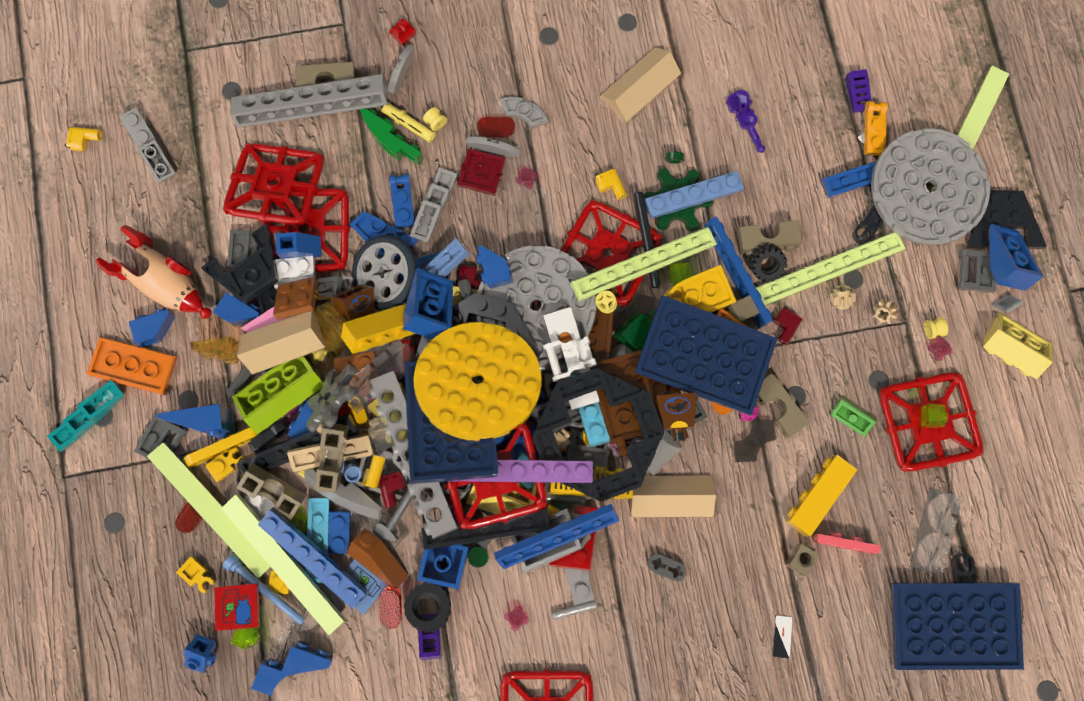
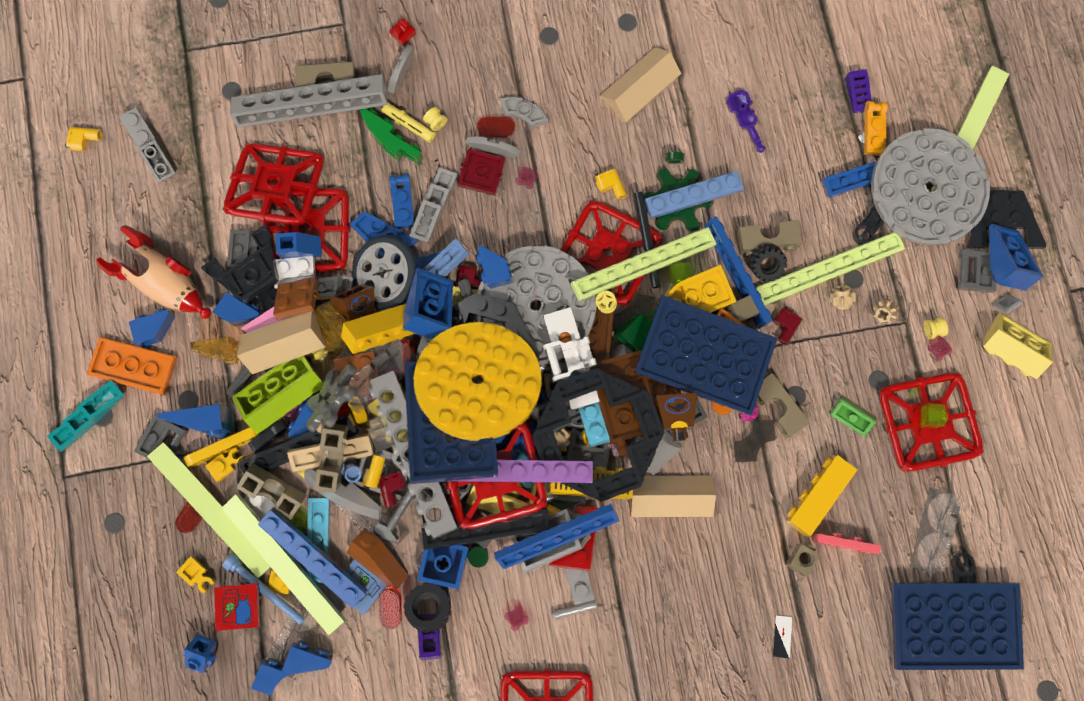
(245, 638): clear neon green plate -> none
(339, 532): blue plate -> none
(669, 563): dark grey beam -> none

